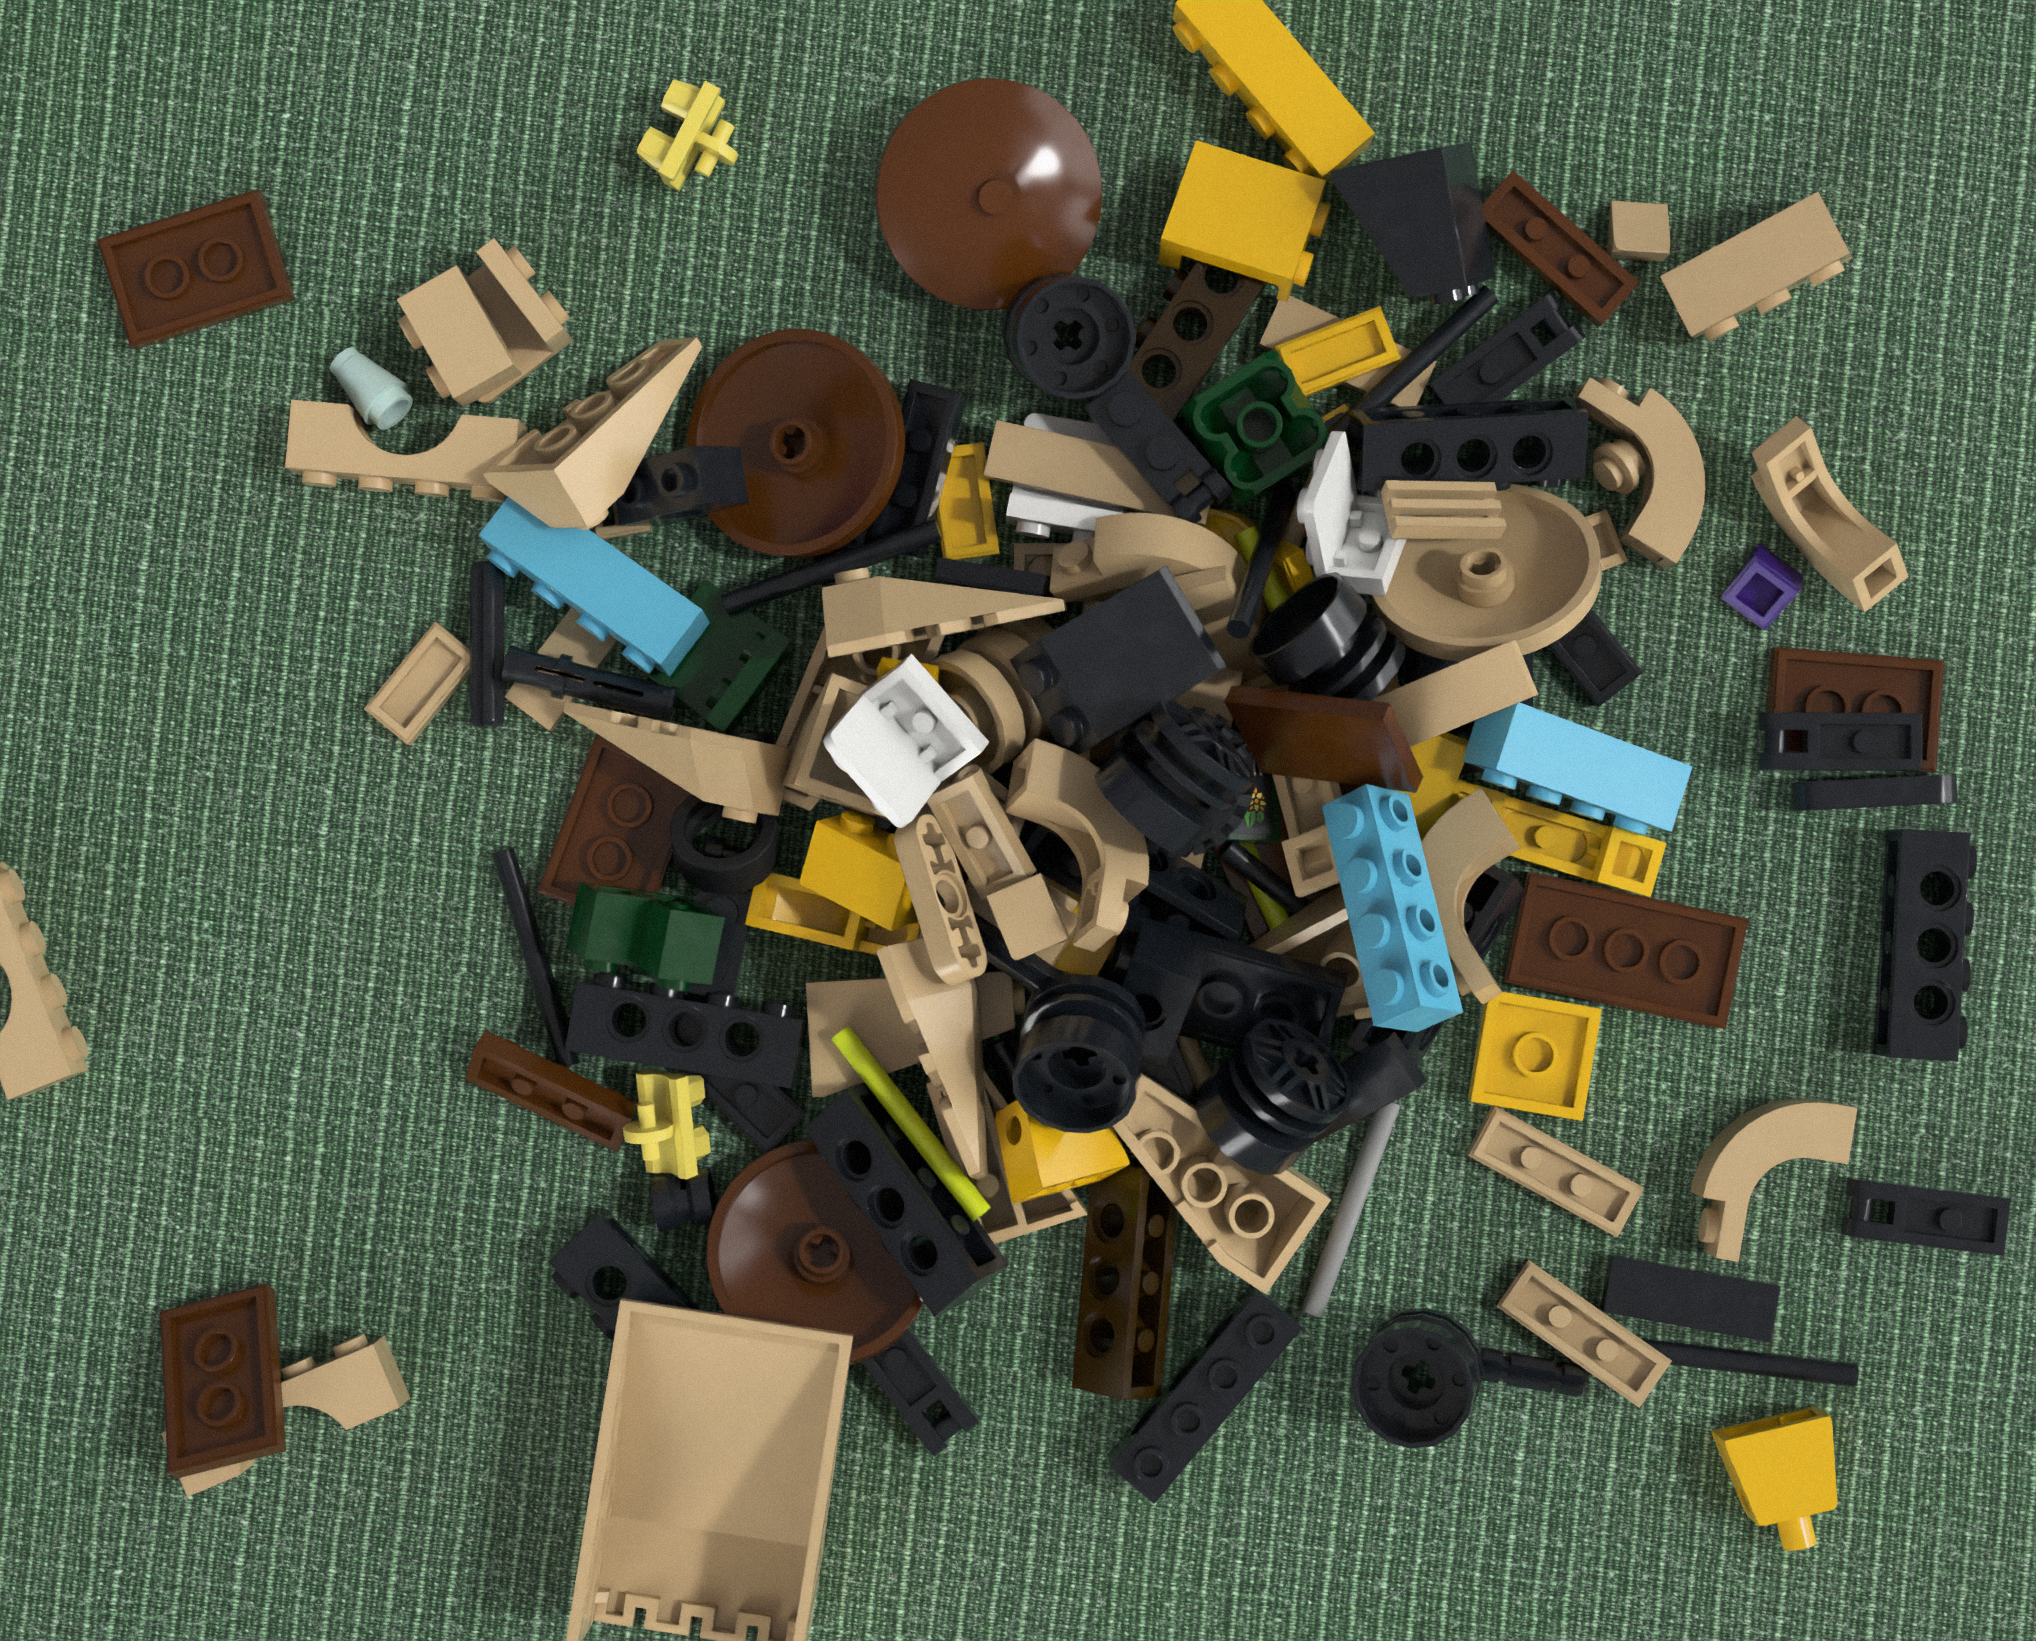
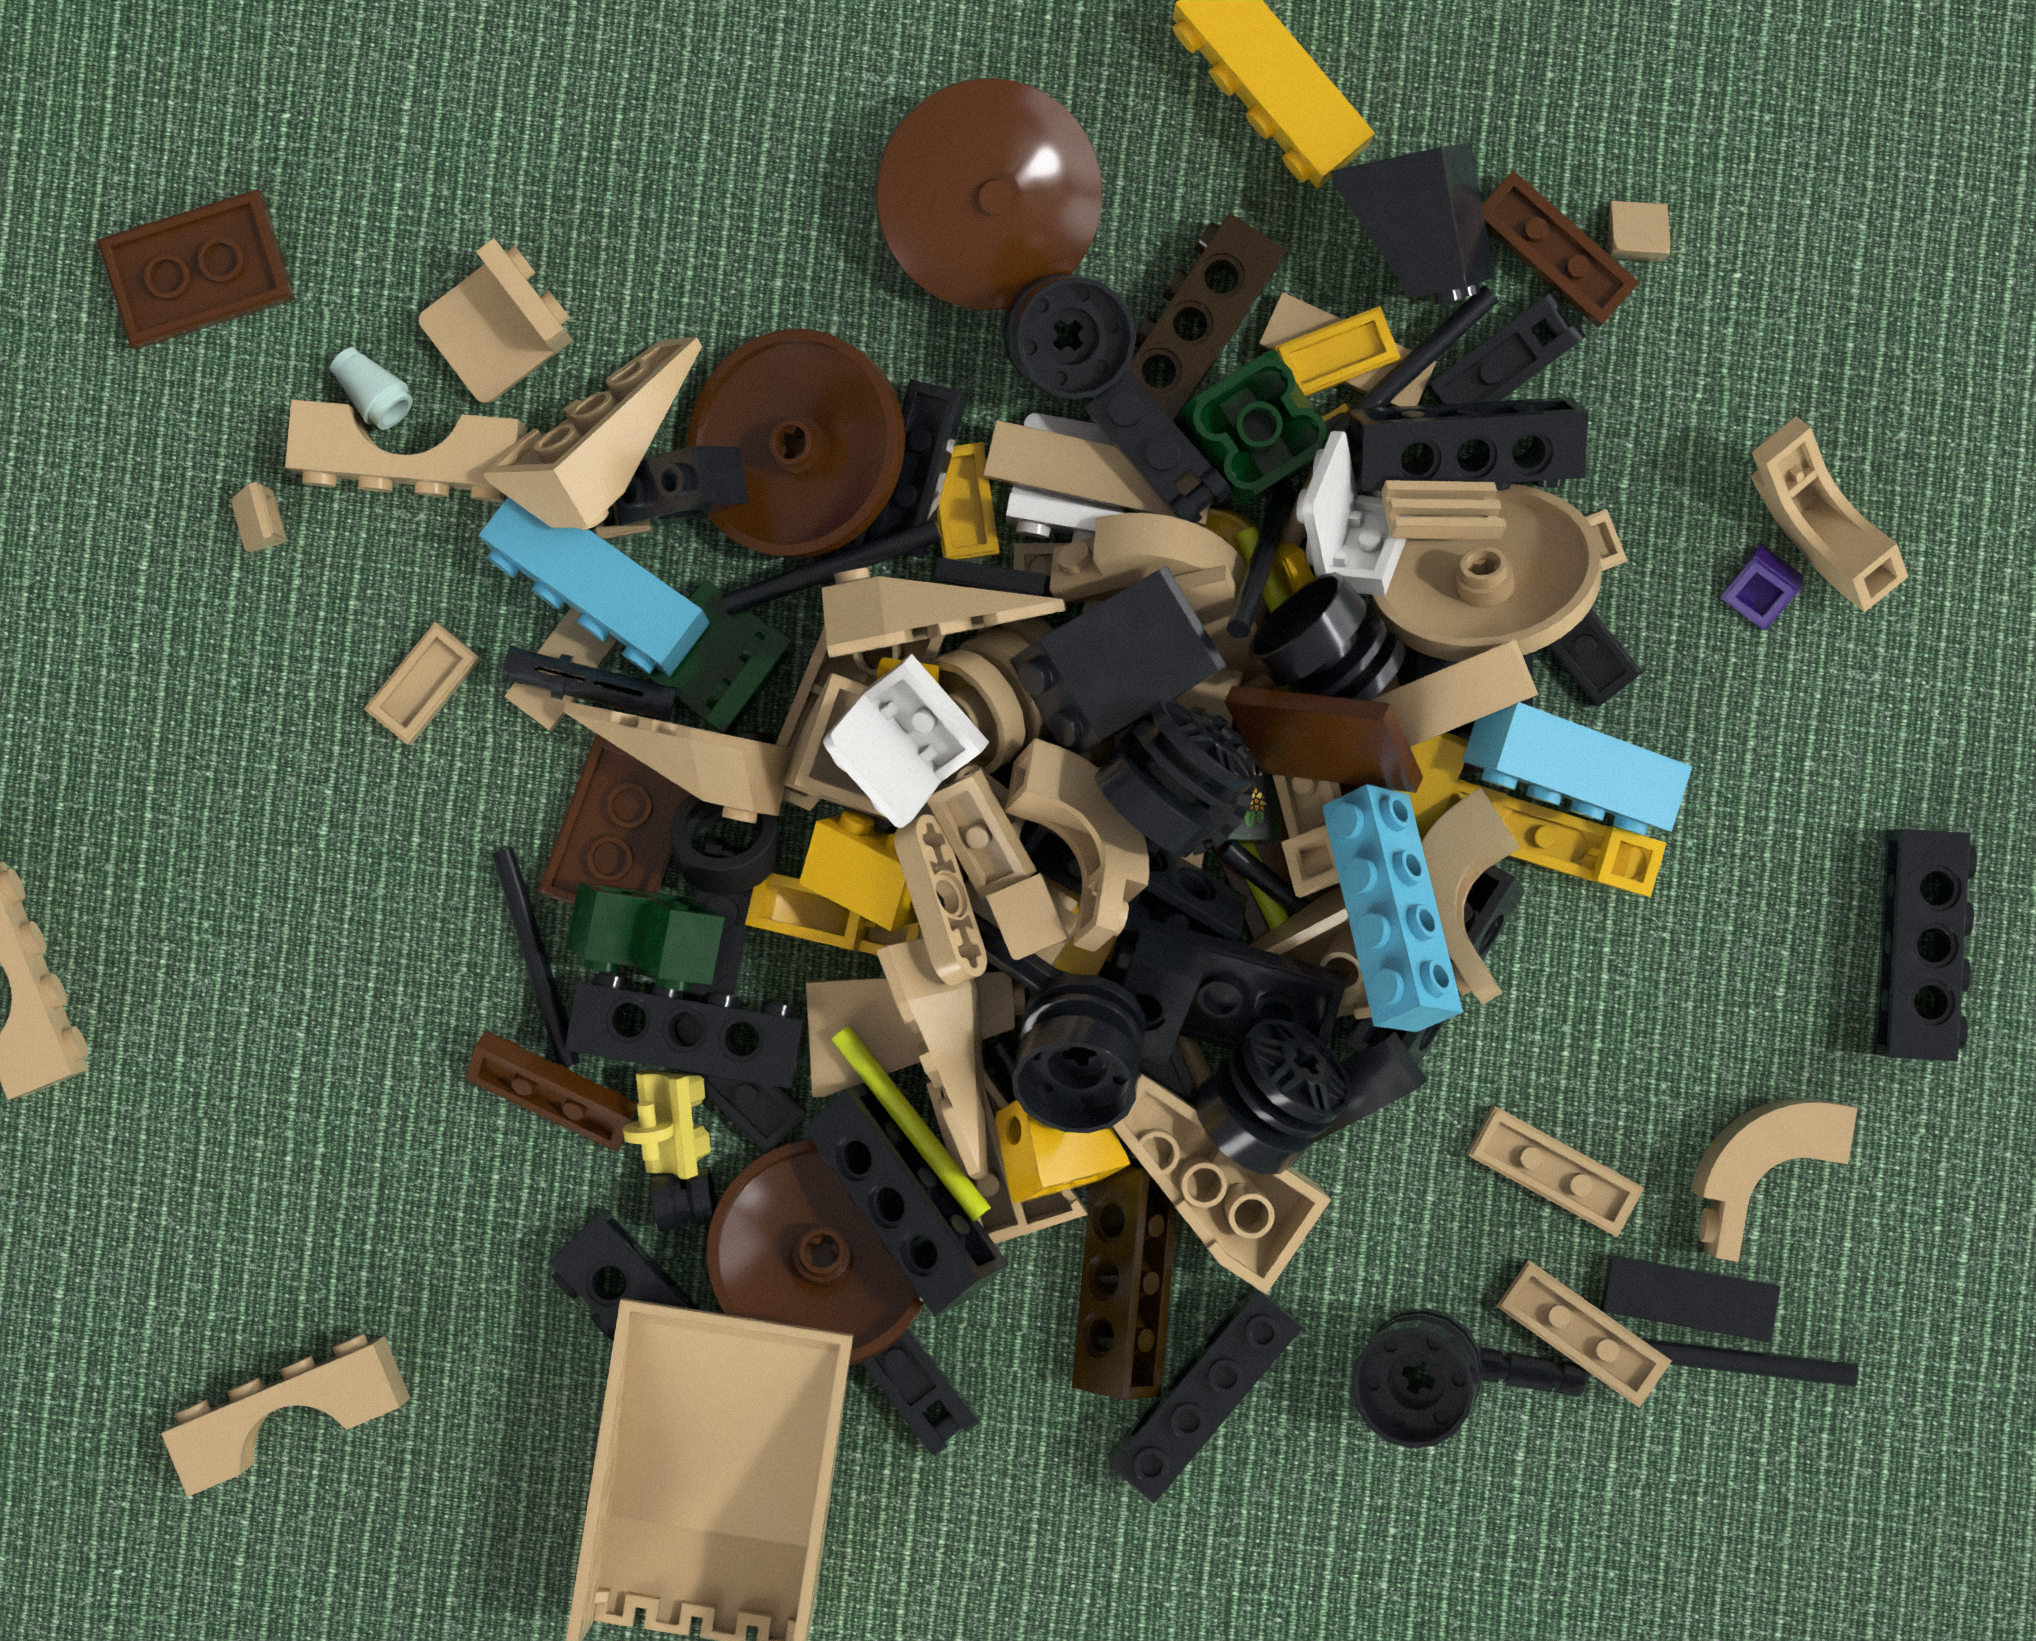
(222, 1381): reddish brown tile -> none
(258, 517): none -> tan slope
(457, 336): tan brick -> none
(487, 644): black axle -> none
(699, 112): light yellow hips -> none
(1245, 217): yellow panel -> none
(1350, 1209): light grey bar -> none
(1535, 1055): yellow plate -> none
(1618, 466): tan plate -> none
(1625, 950): reddish brown tile -> none
(1673, 464): tan arch -> none
(1757, 268): tan wedge -> none
(1783, 1471): yellow torso -> none
(1842, 741): black plate -> none
(1857, 684): reddish brown tile -> none
(1874, 792): black beam -> none
(1928, 1216): black plate -> none

